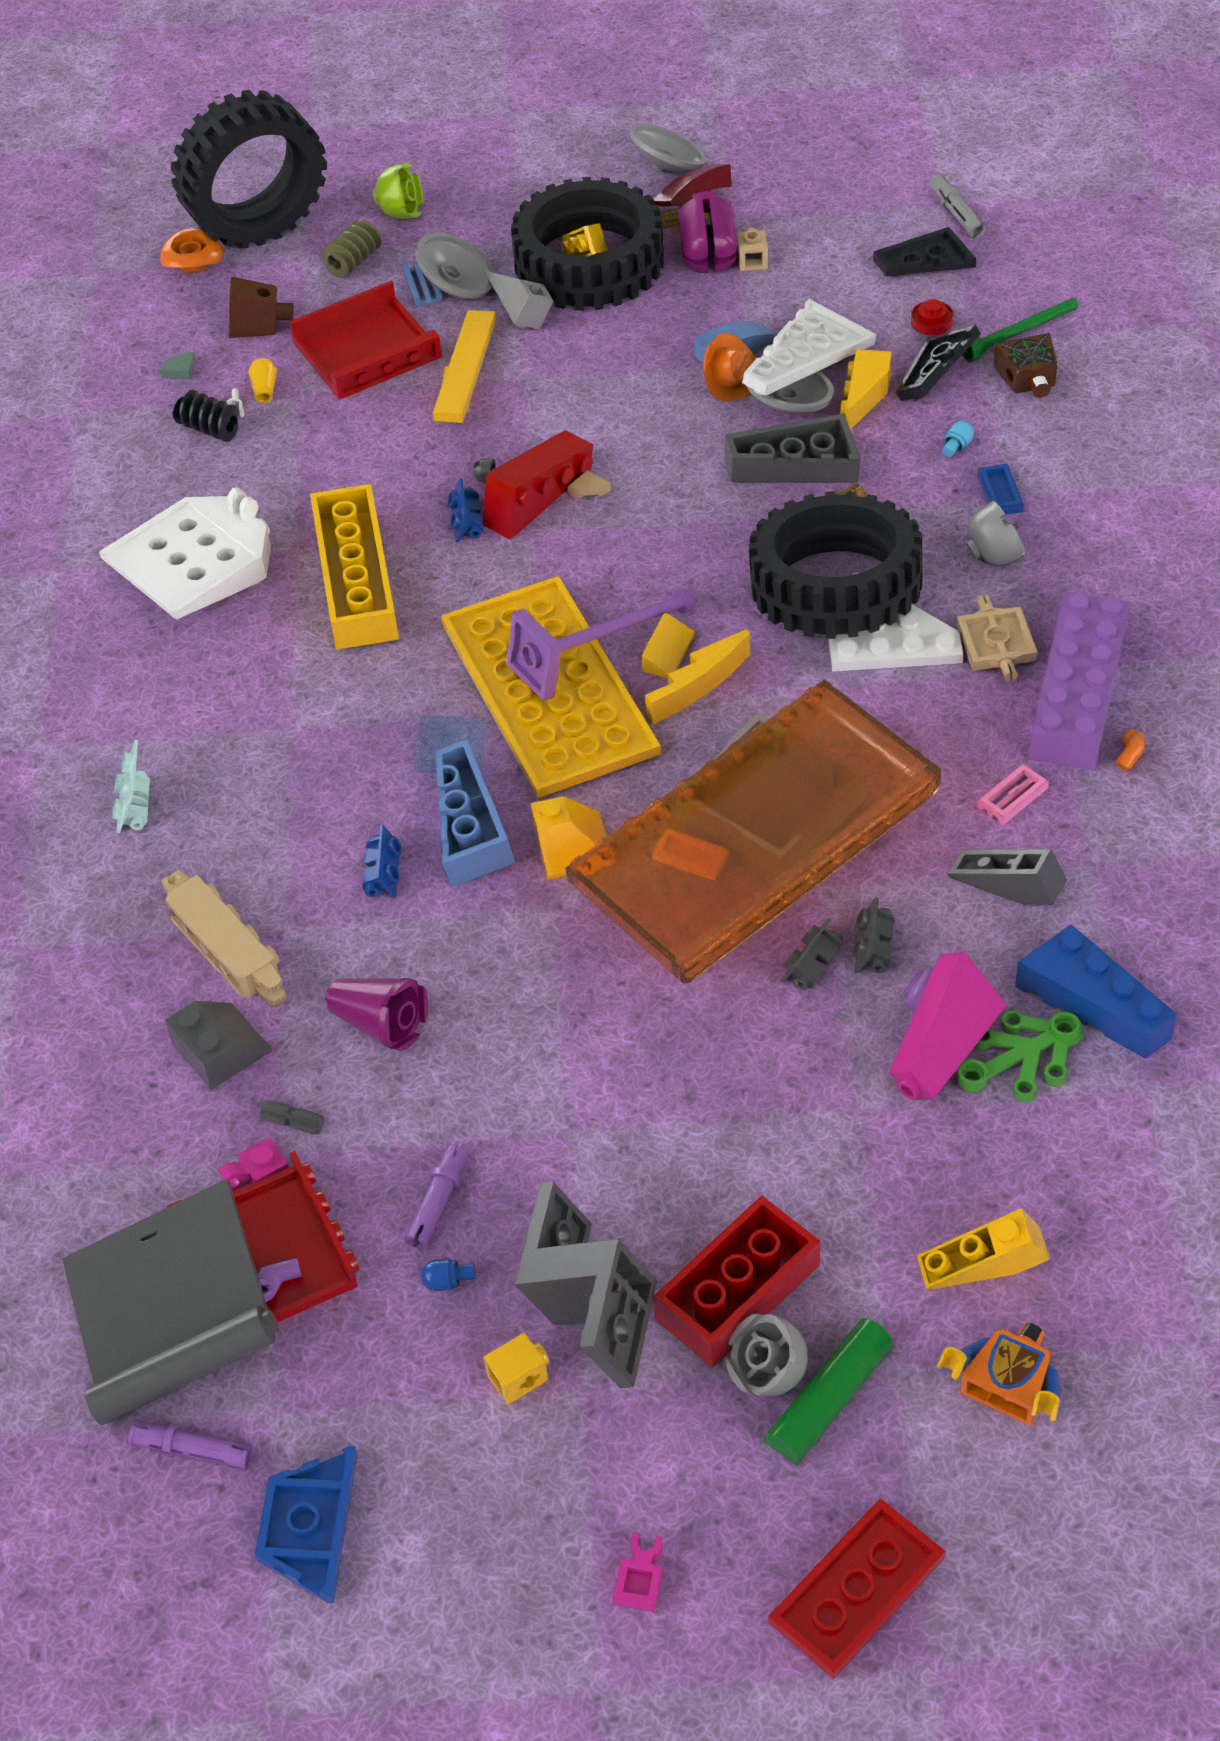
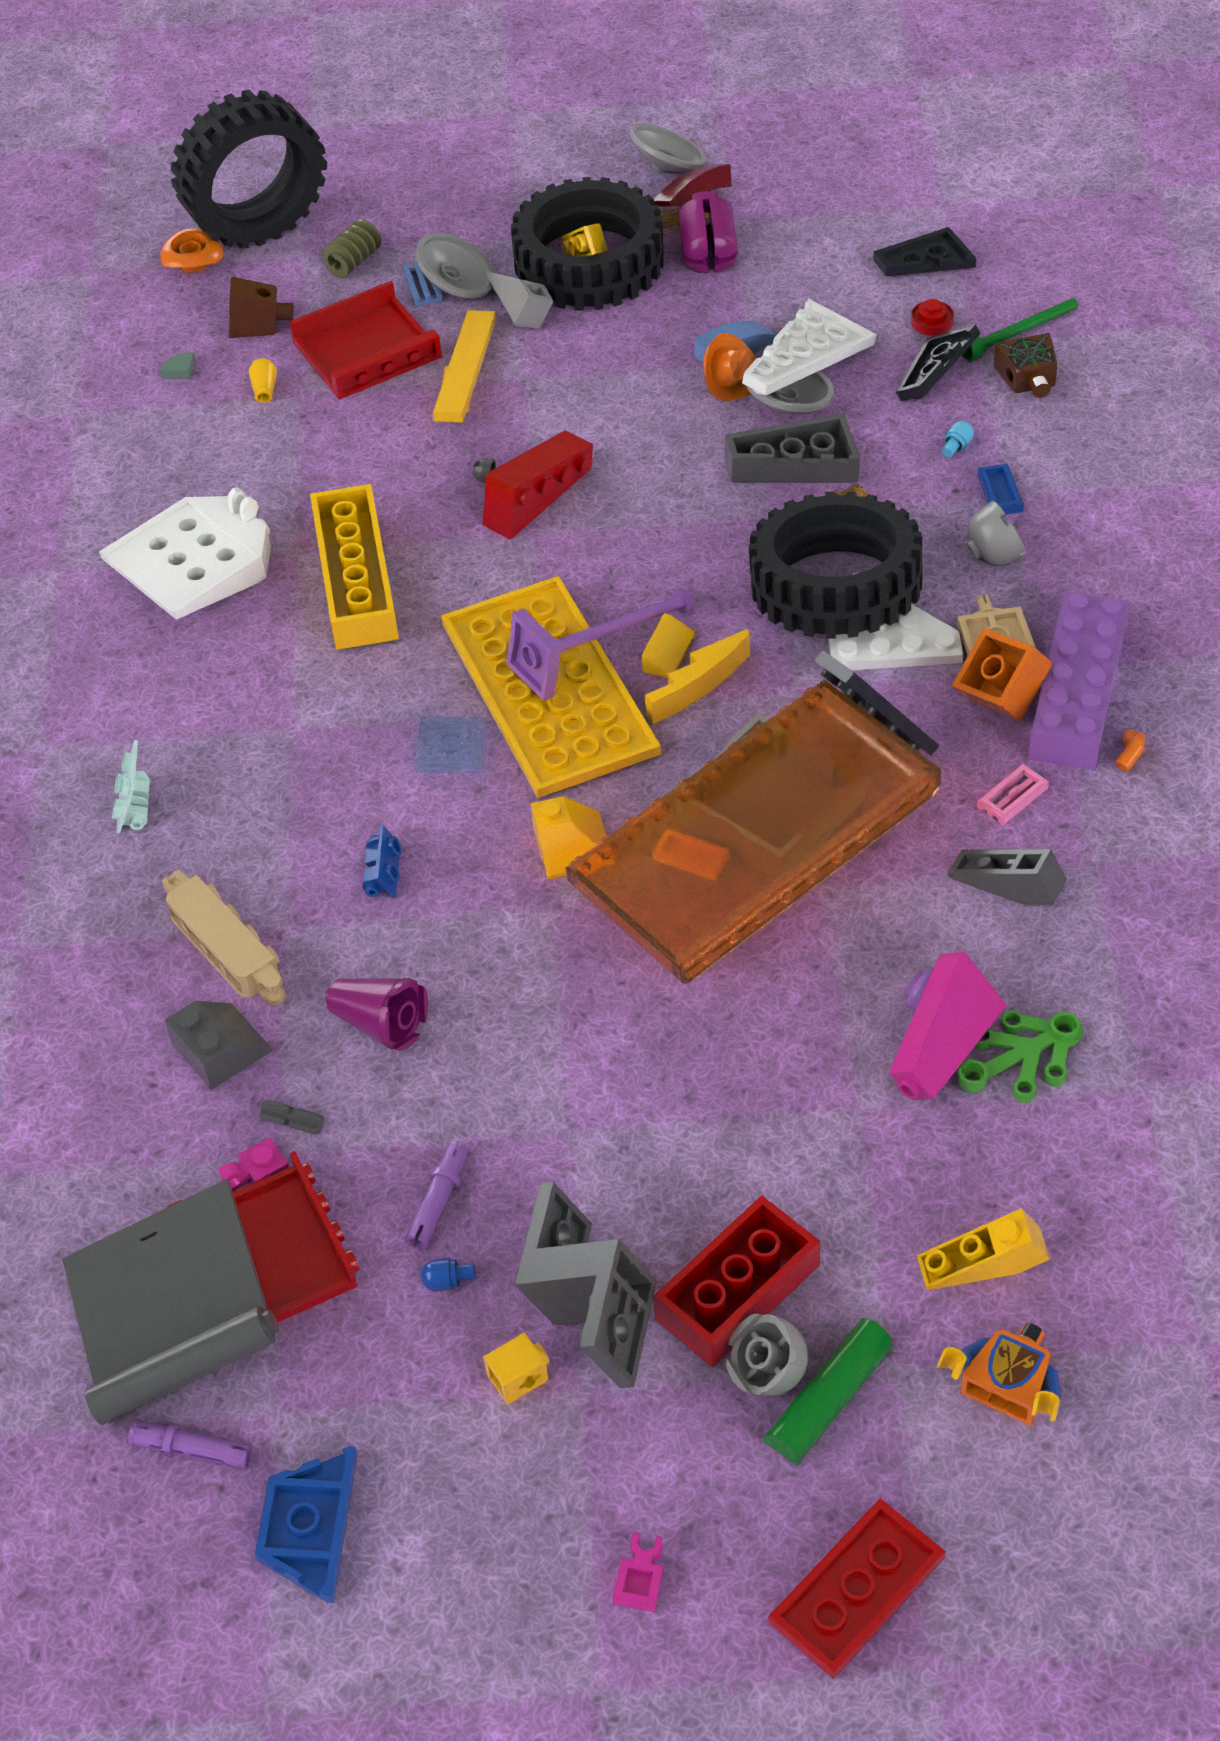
(207, 415): black piece -> none
(236, 401): white hand -> none
(273, 1276): medium lavender arm -> none
(399, 192): lime cylinder -> none
(465, 512): blue hinge -> none
(470, 824): medium blue wedge -> none
(589, 484): tan tile -> none
(752, 242): tan brick -> none
(803, 965): dark grey hinge -> none
(868, 384): yellow slope -> none
(872, 926): dark grey hinge -> none
(874, 703): none -> black plate
(952, 199): light grey pin -> none
(1002, 674): none -> orange brick
(1091, 985): blue wedge -> none

